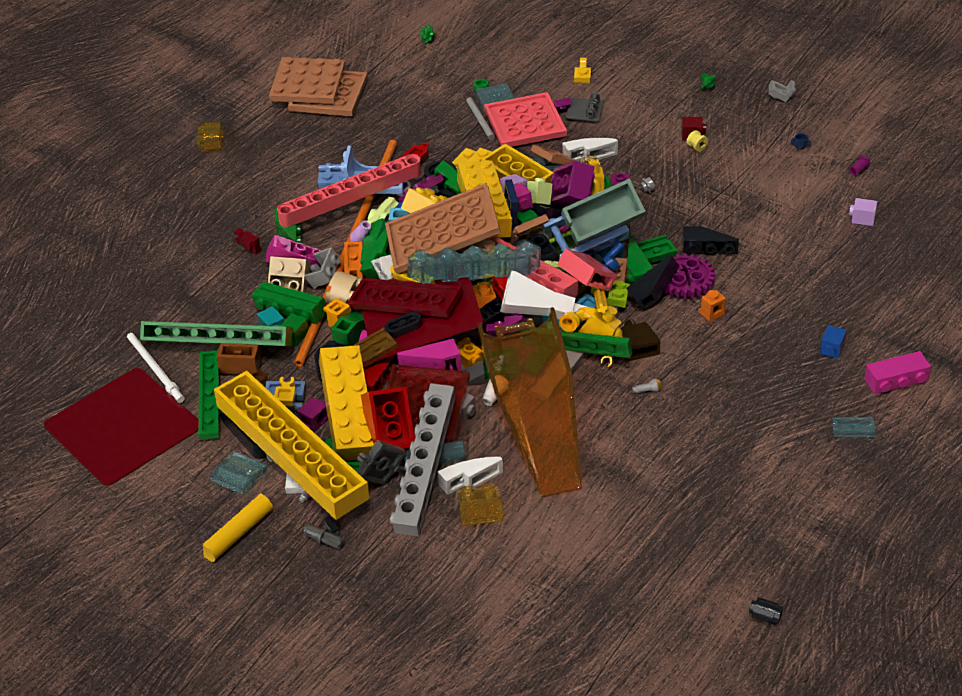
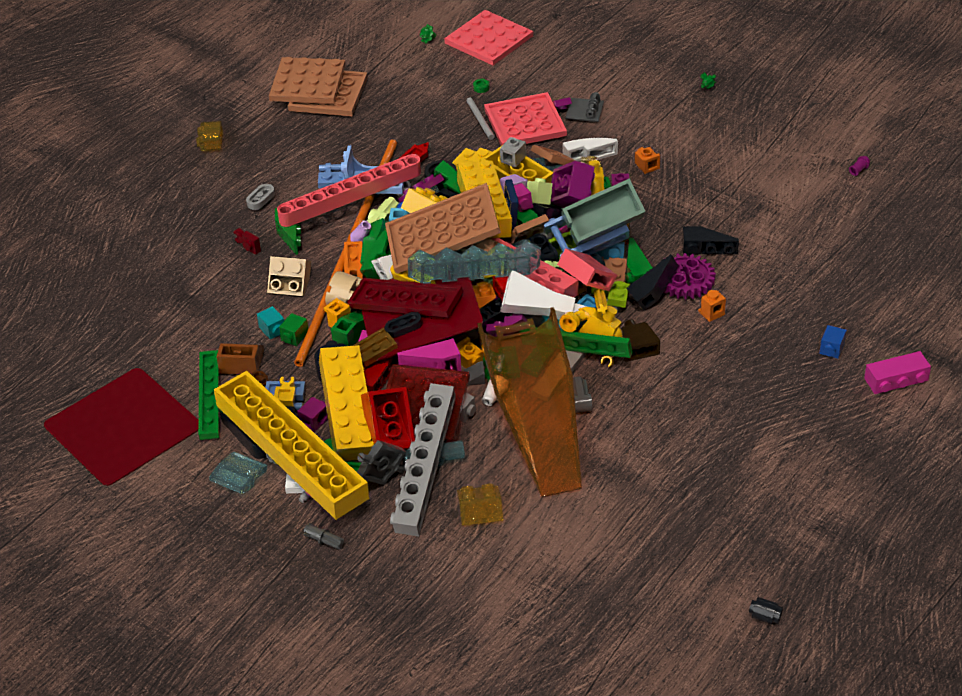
(171, 387): white bar -> none
(216, 333): green brick -> none
(236, 527): yellow brick -> none
(260, 196): none -> light grey plate
(287, 248): dark pink slope -> none
(289, 301): green brick -> none
(321, 276): light grey window -> none
(331, 526): black piece -> none
(469, 473): white slope -> none
(488, 37): none -> coral plate
(493, 94): clear light blue plate -> none
(513, 152): none -> light grey brick
(582, 74): yellow plate -> none
(582, 398): none -> dark grey piece
(610, 262): blue plate -> none
(646, 155): none -> orange brick
(647, 185): light grey plate -> none
(654, 385): light grey piece -> none
(657, 248): green plate -> none
(692, 124): dark red brick -> none
(697, 141): light yellow wheel -> none
(780, 91): light grey bracket -> none
(801, 140): dark blue plate -> none
(853, 426): clear light blue tile -> none
(863, 211): lavender brick -> none

